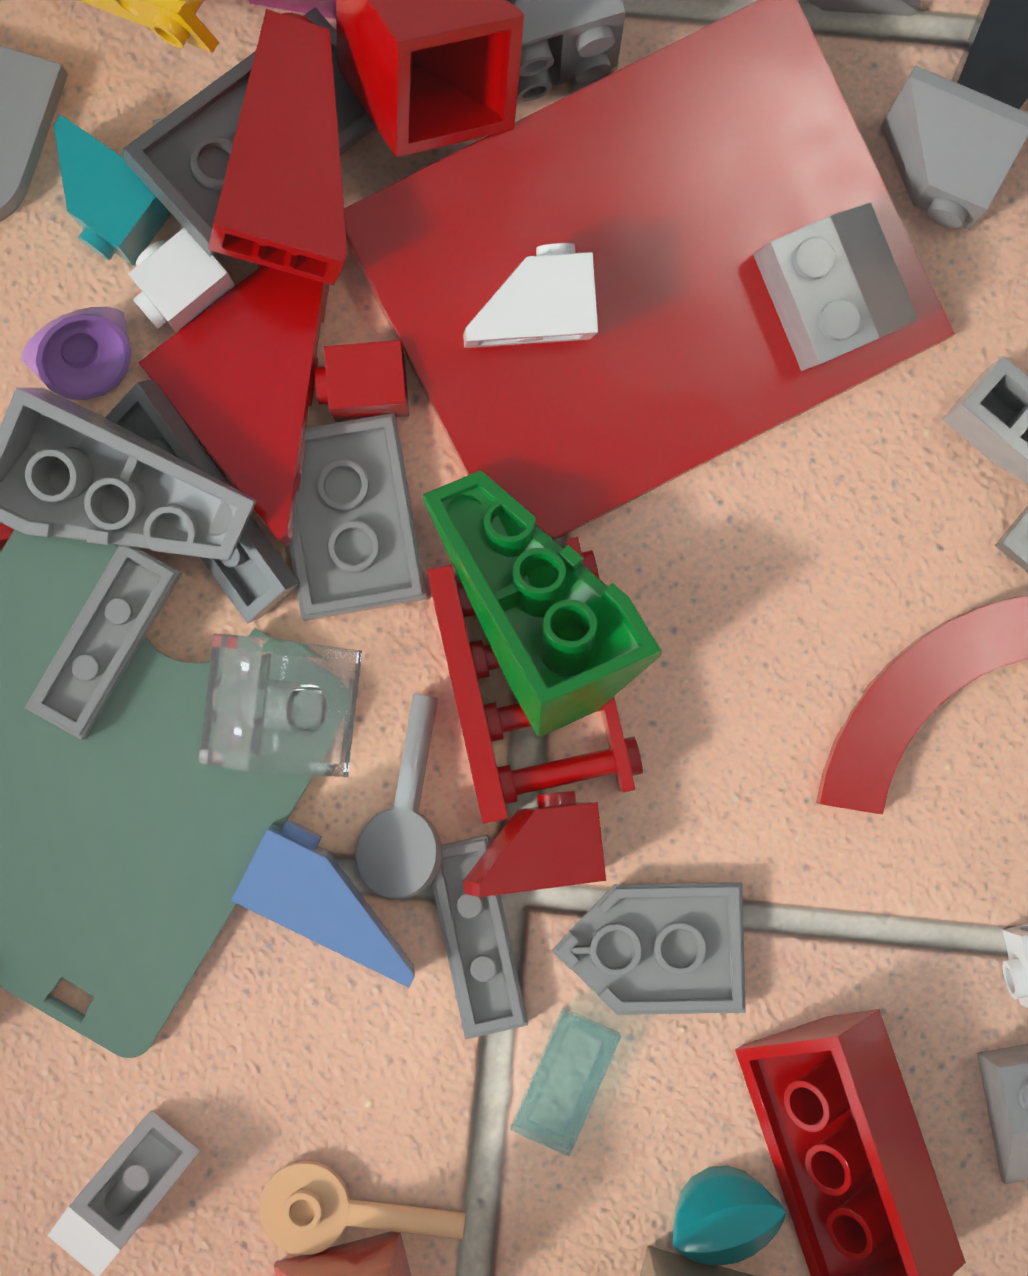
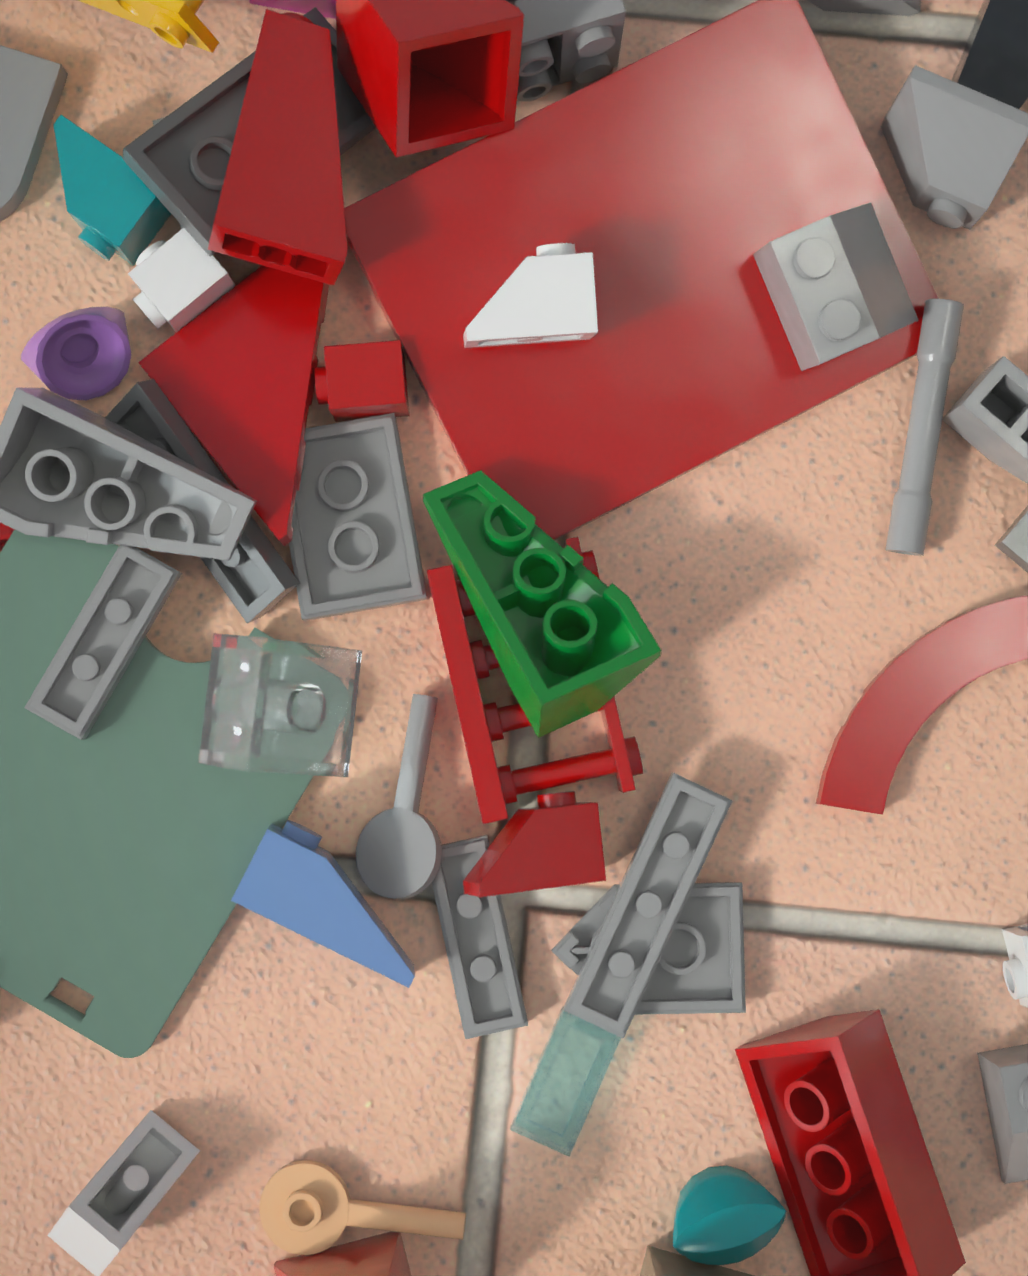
(647, 905): none -> light grey tile
(935, 357): none -> light grey piece

